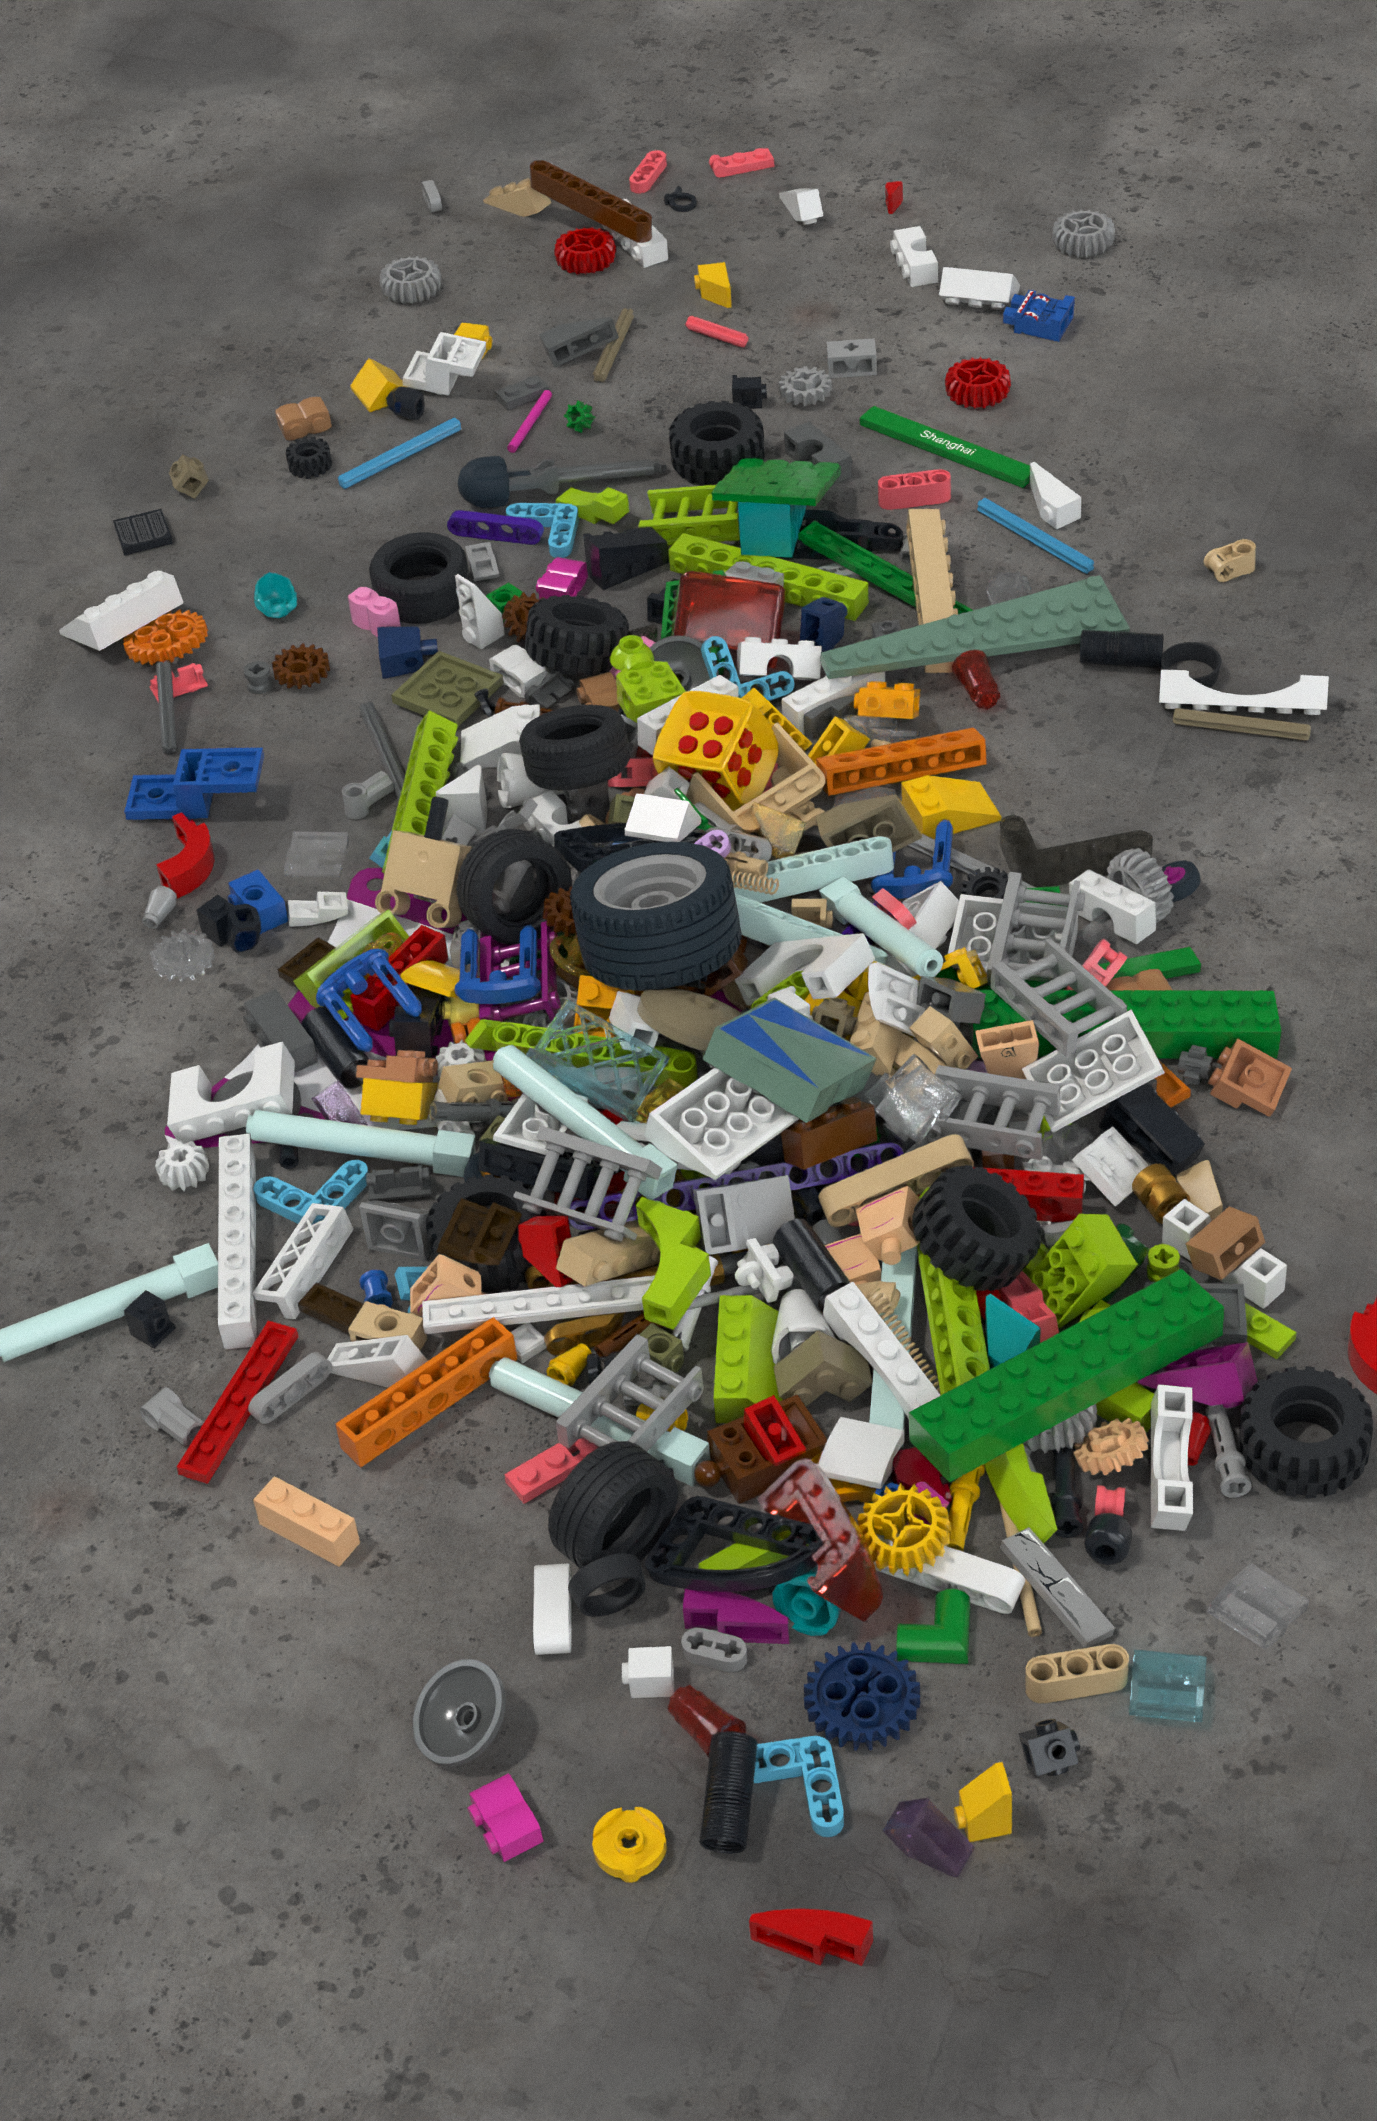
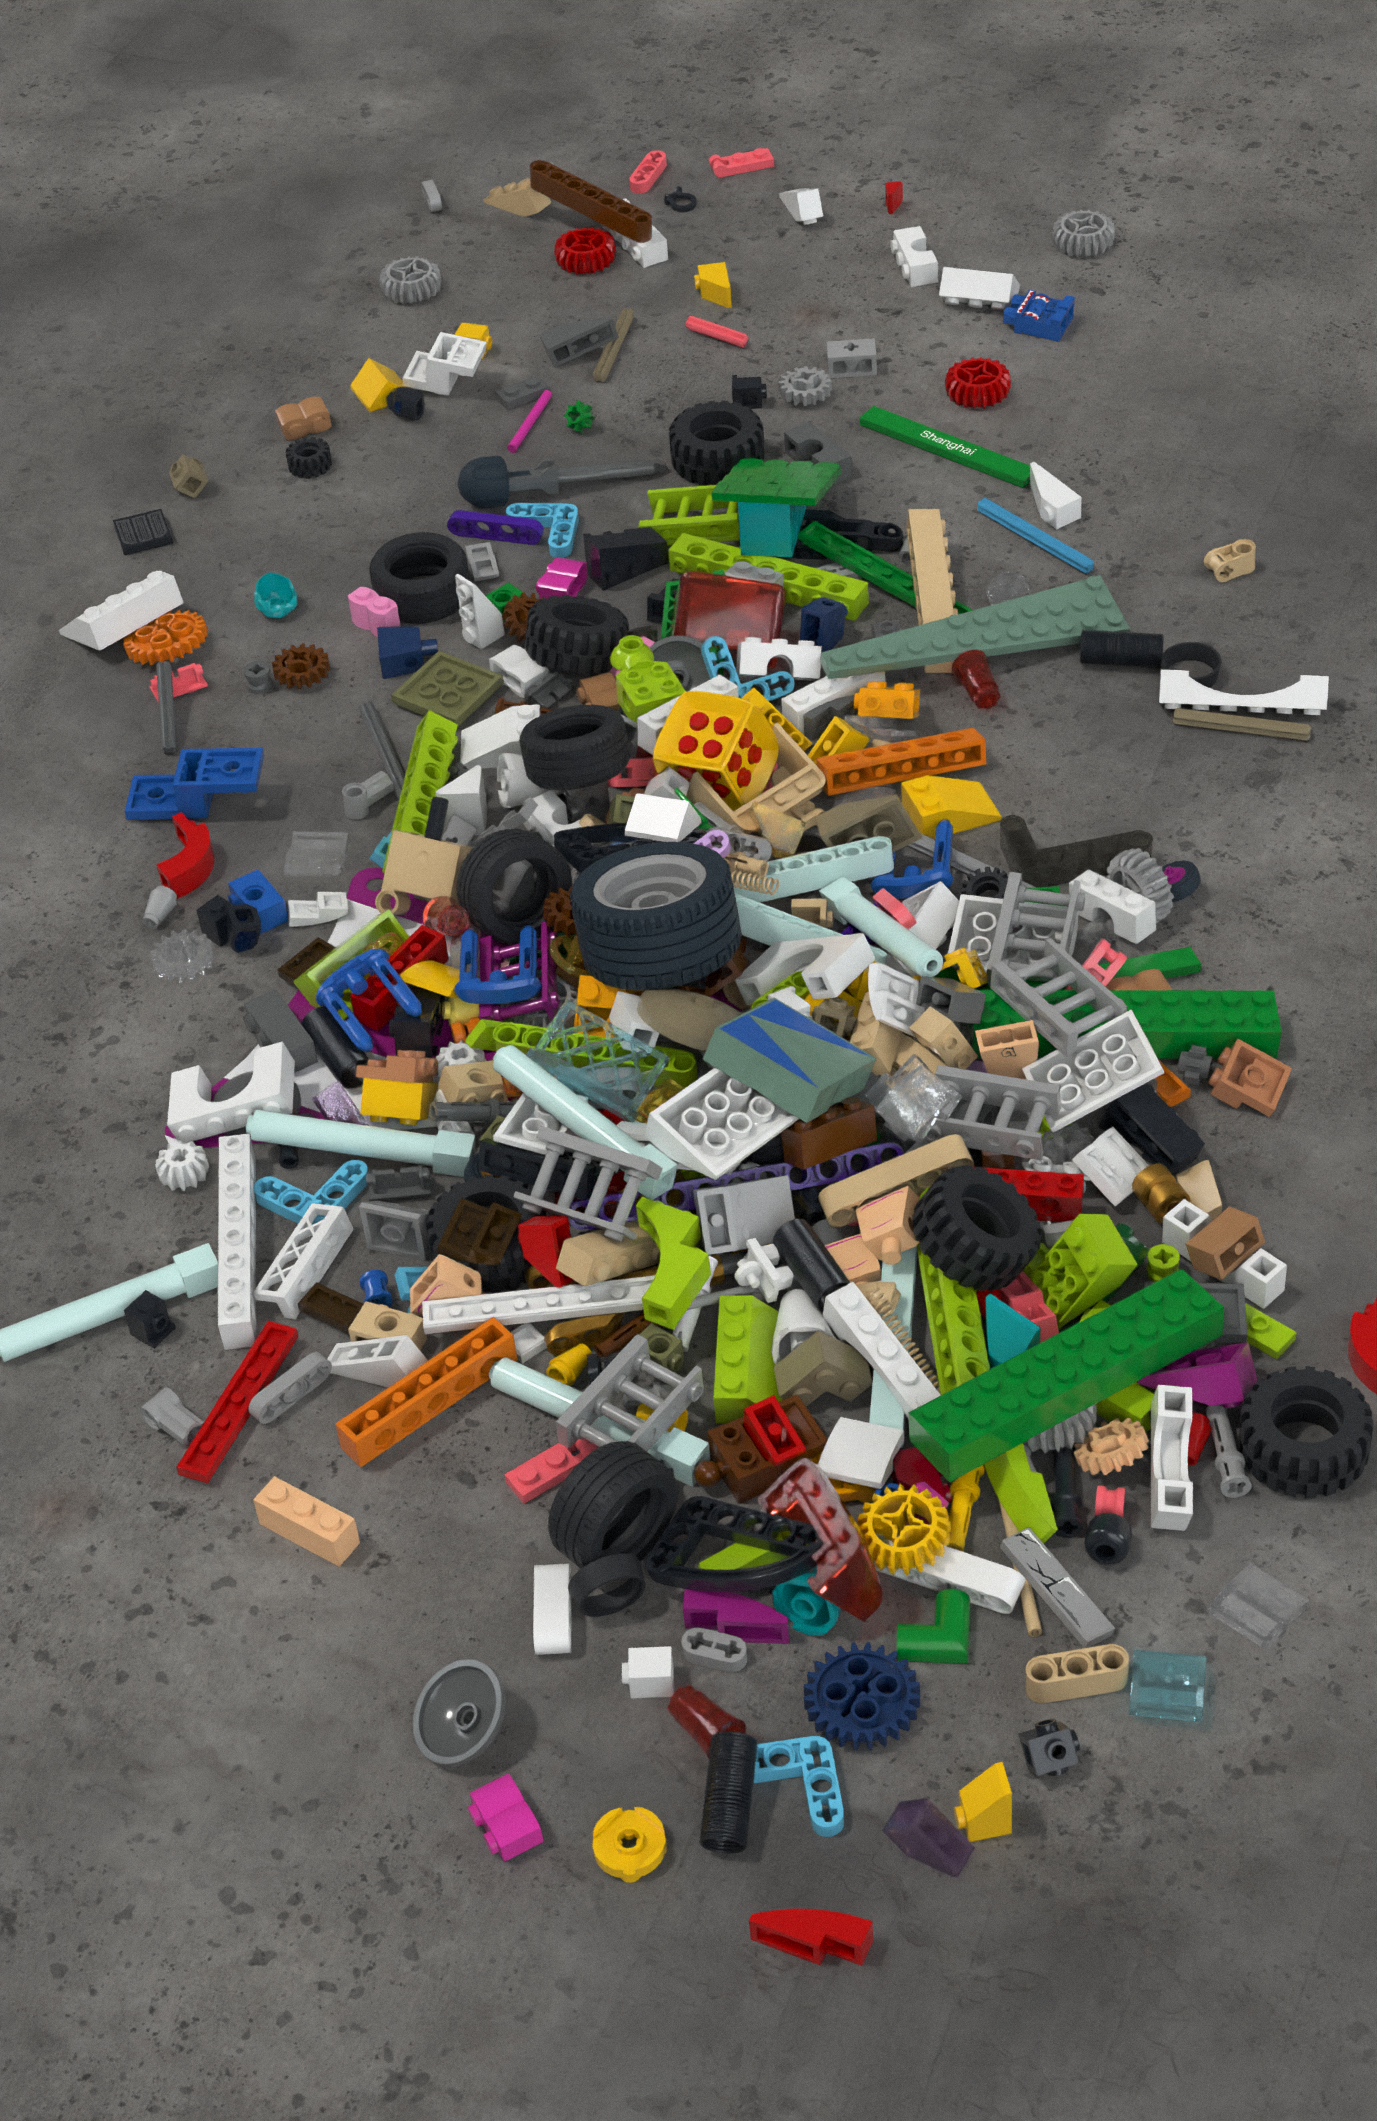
(399, 453): dark azure axle -> none
(438, 912): none -> clear red plant
(488, 707): black piece -> none
(592, 507): lime slope -> none
(914, 489): coral beam -> none

